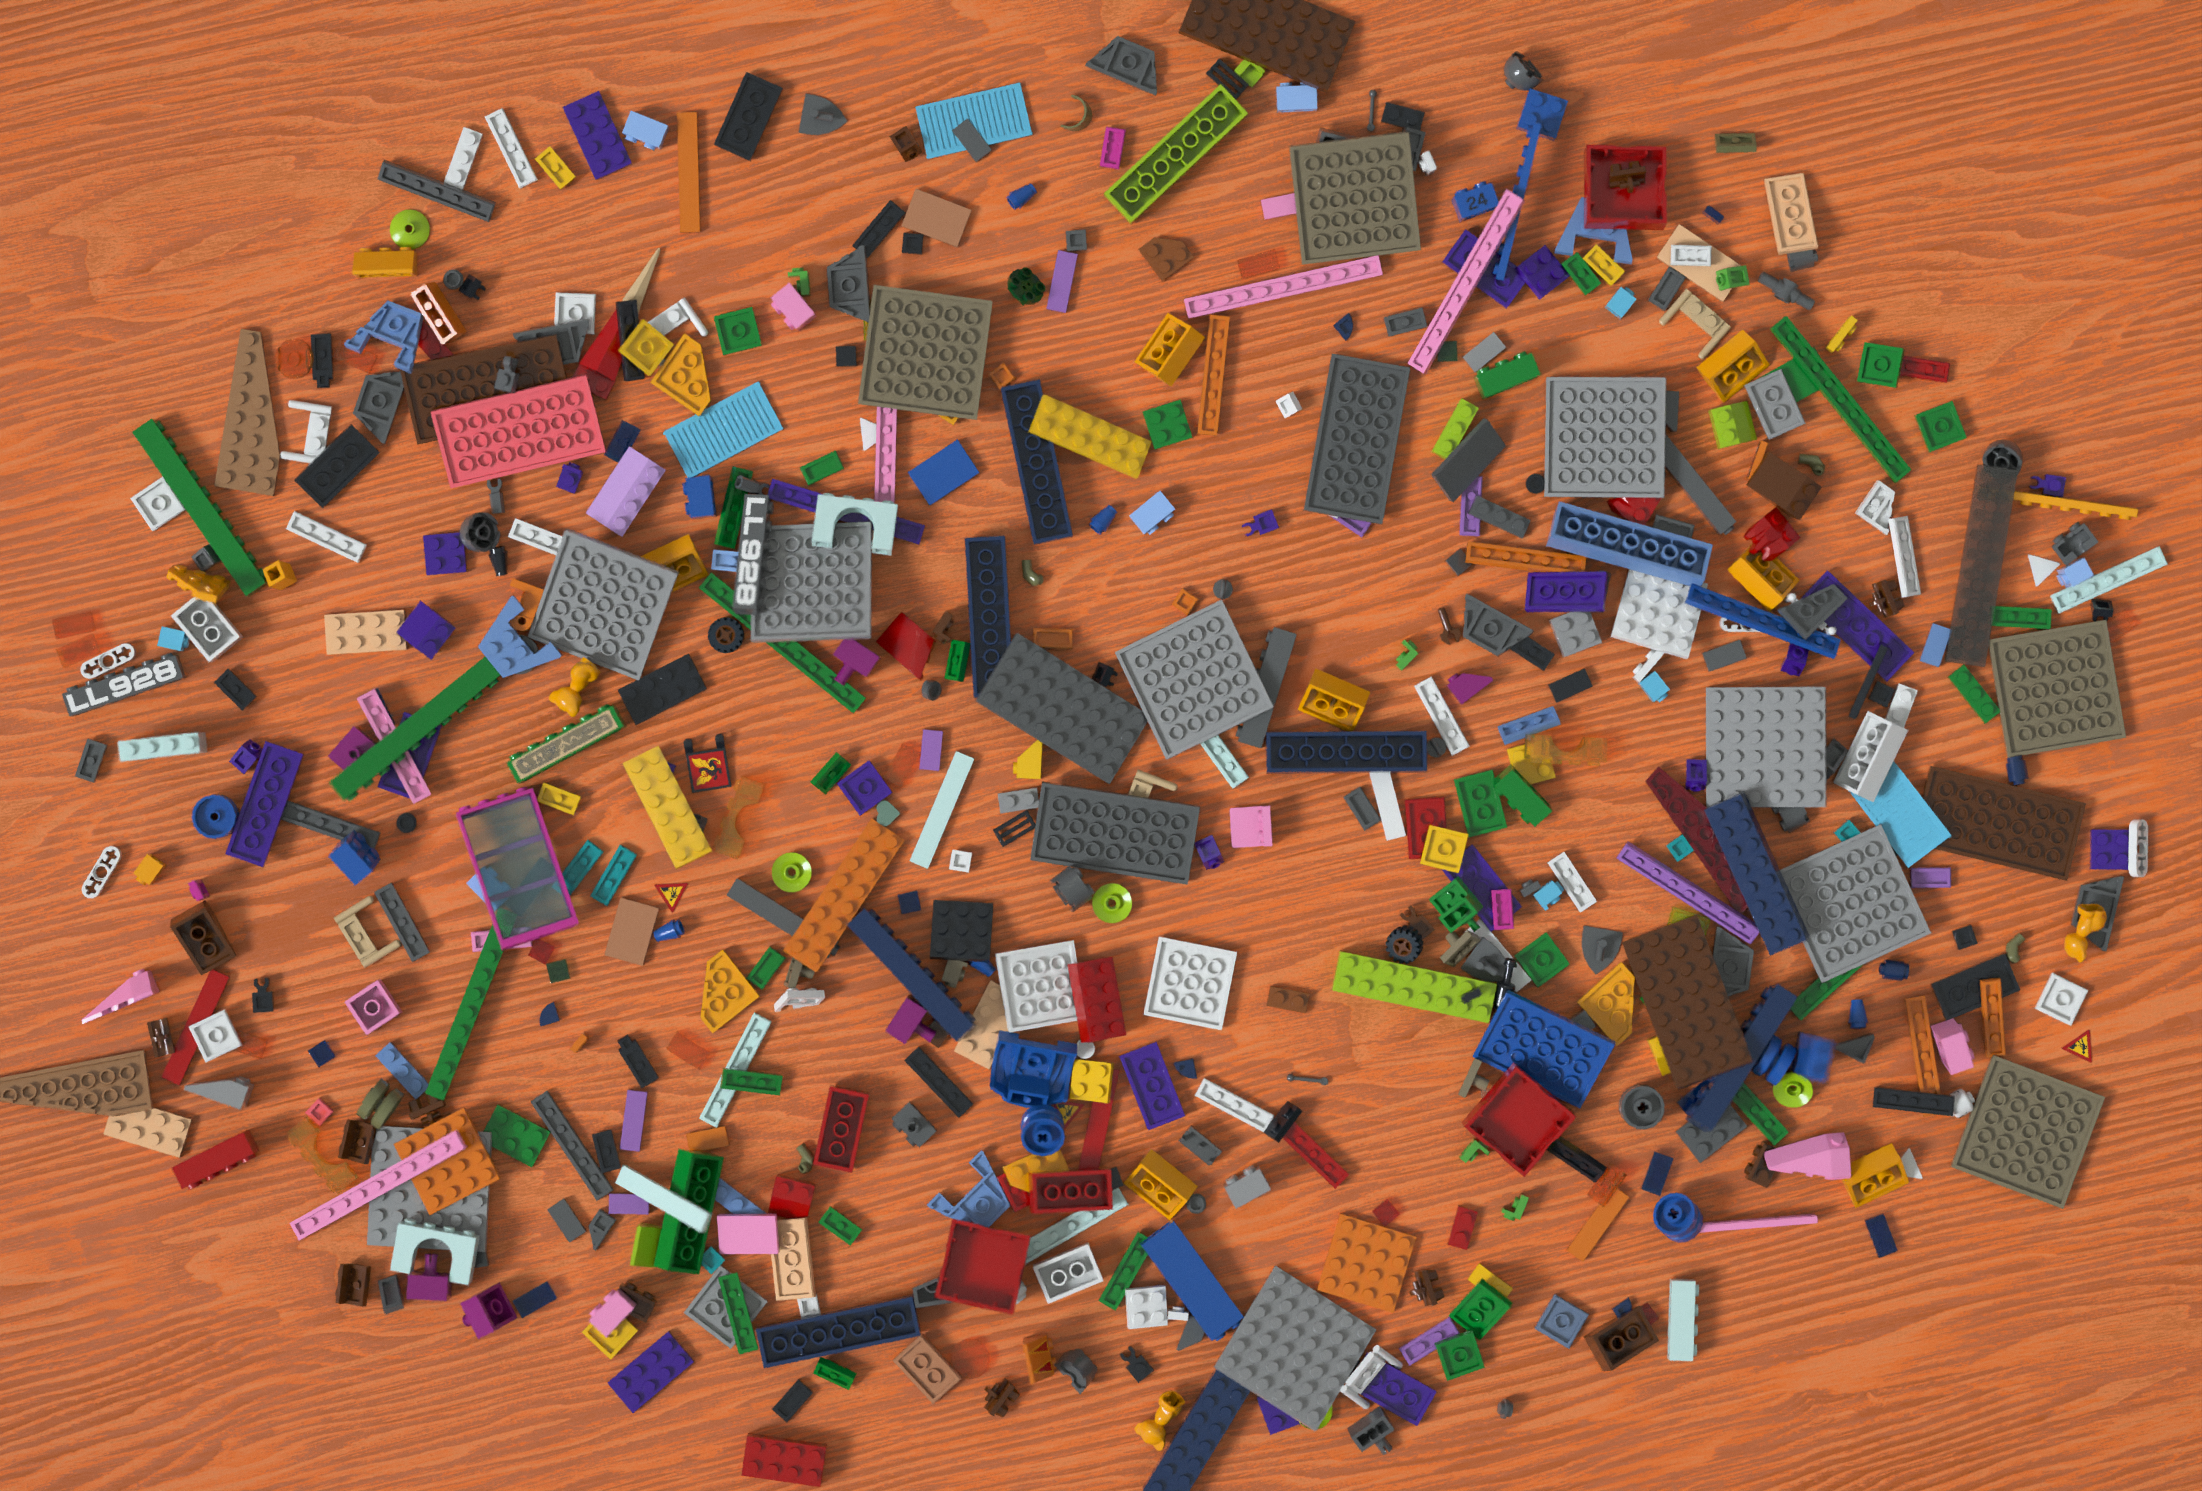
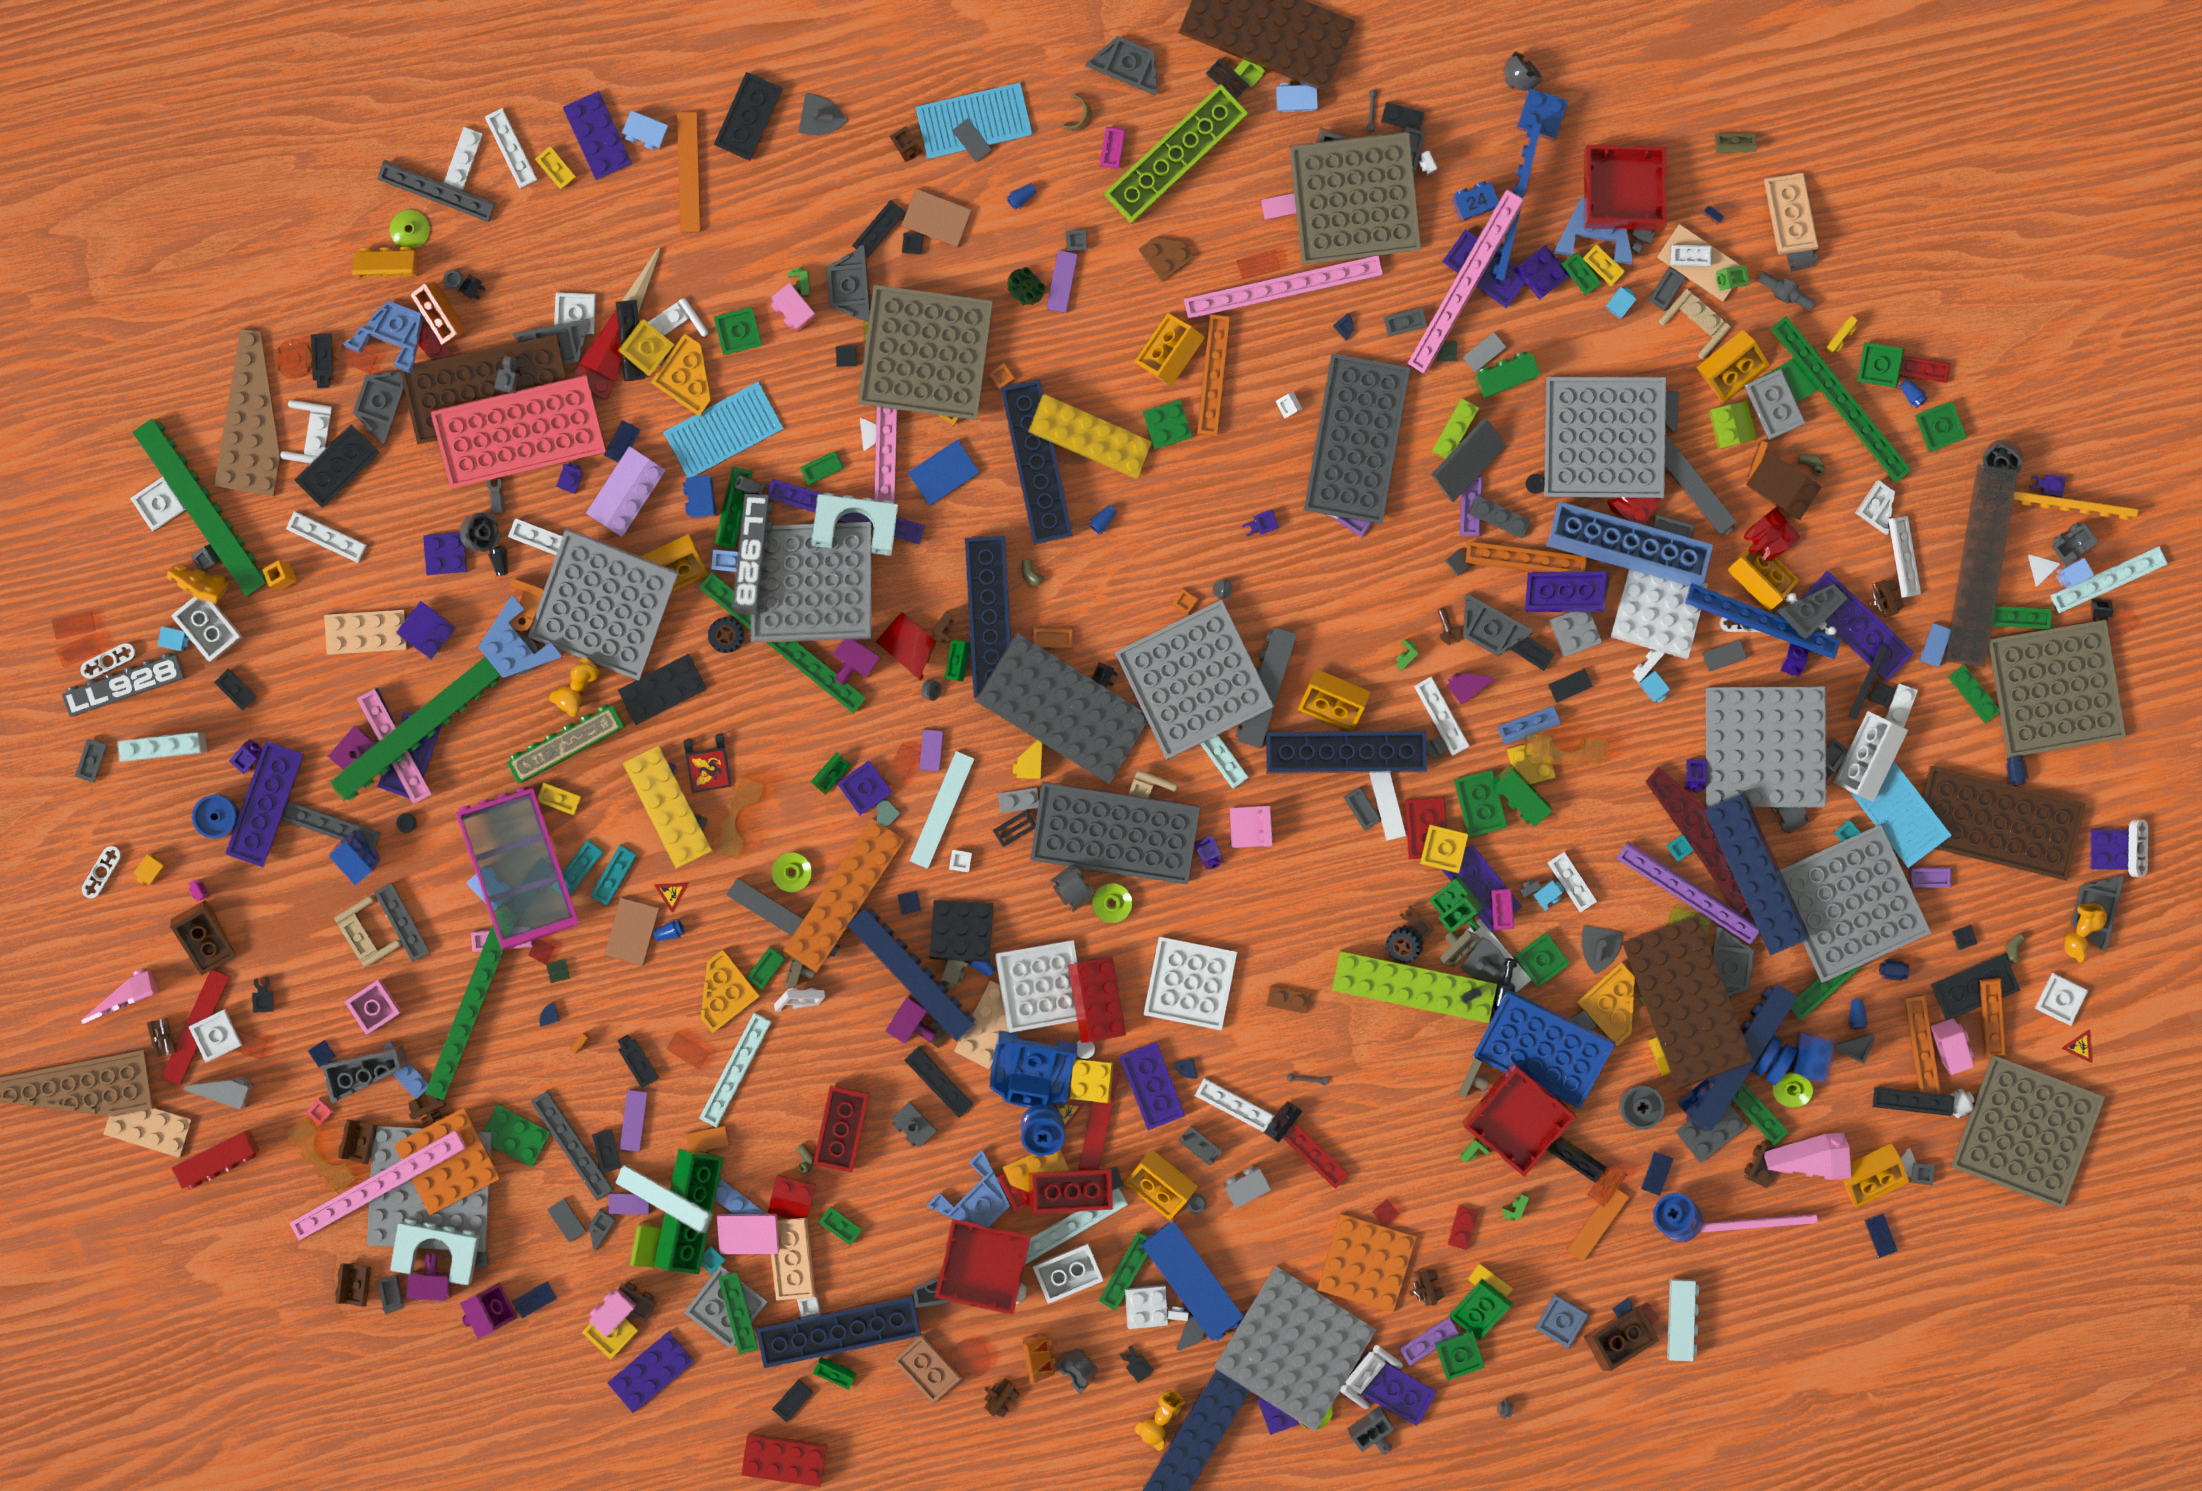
(358, 1071): none -> dark grey wedge
(377, 1102): olive wheel -> none
(751, 1081): green plate -> none
(1152, 513): light blue brick -> none
(1628, 177): reddish brown hips -> none
(1642, 236): none -> dark grey plate
(1913, 393): none -> blue cone
(1923, 1174): none -> dark grey plate

